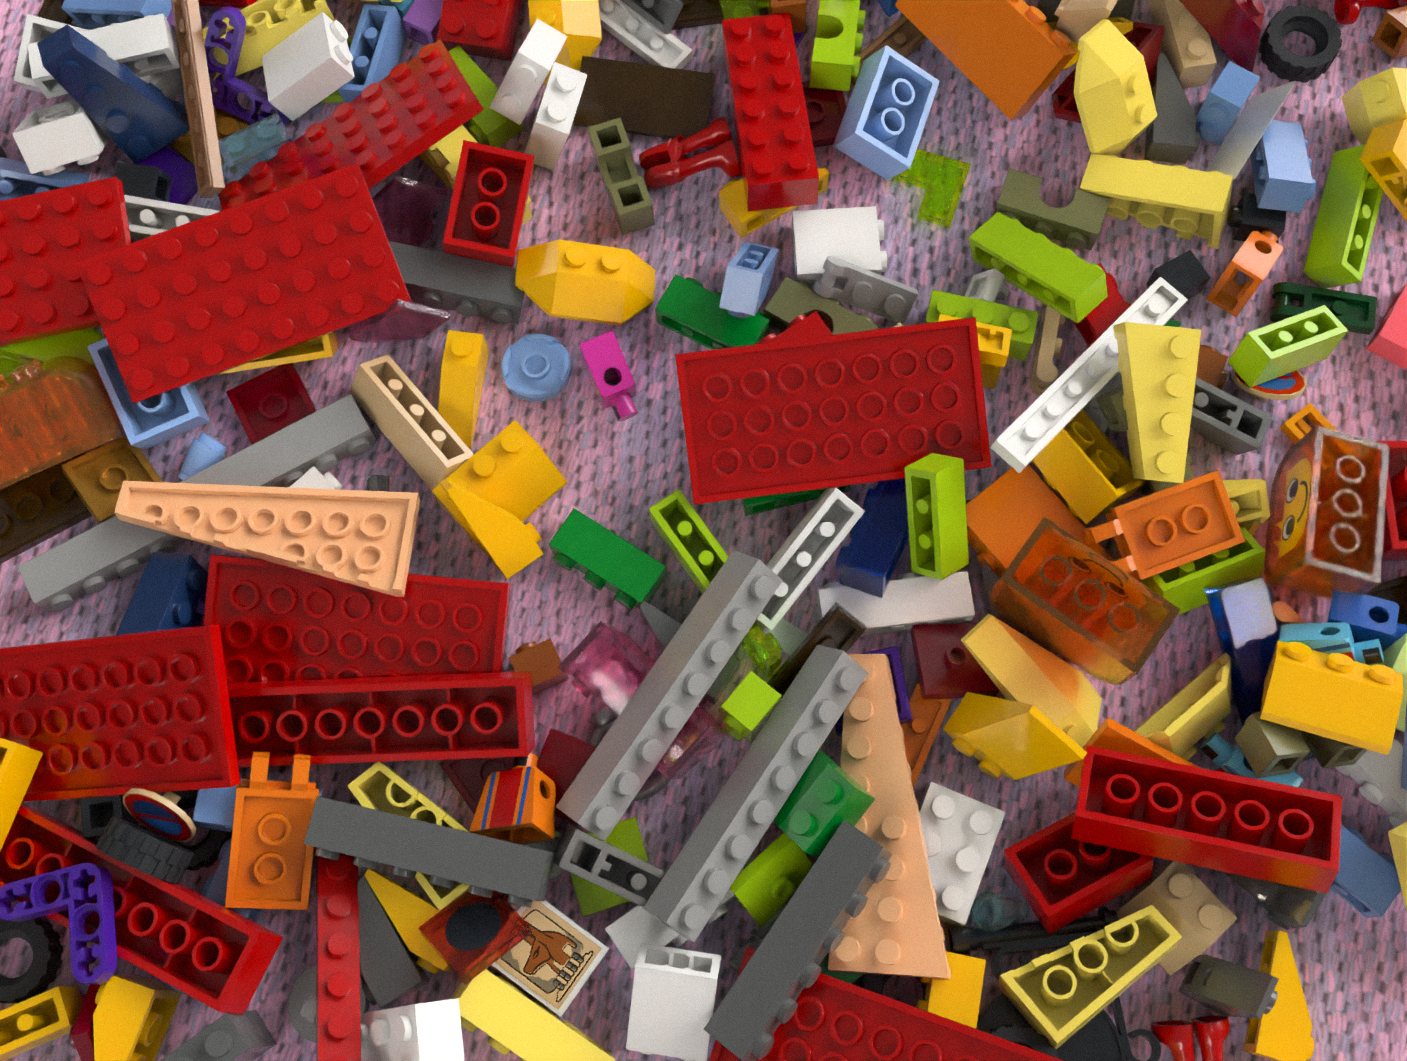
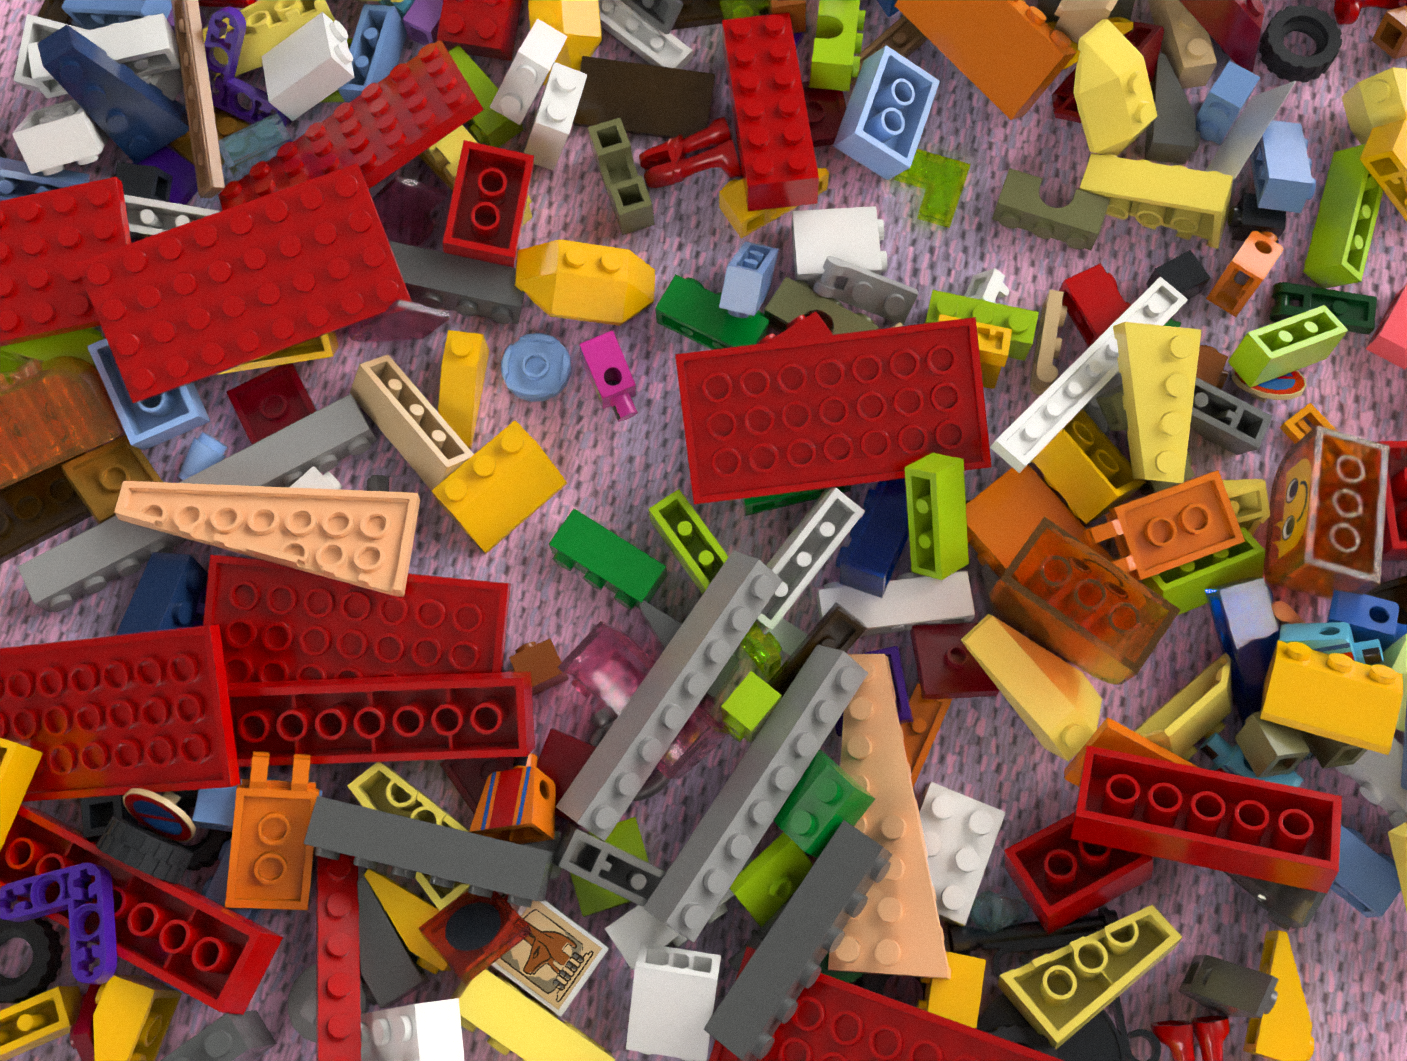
(499, 532): yellow slope -> none
(1009, 737): yellow slope -> none
(1039, 266): lime brick -> none
(1186, 906): tan slope -> none

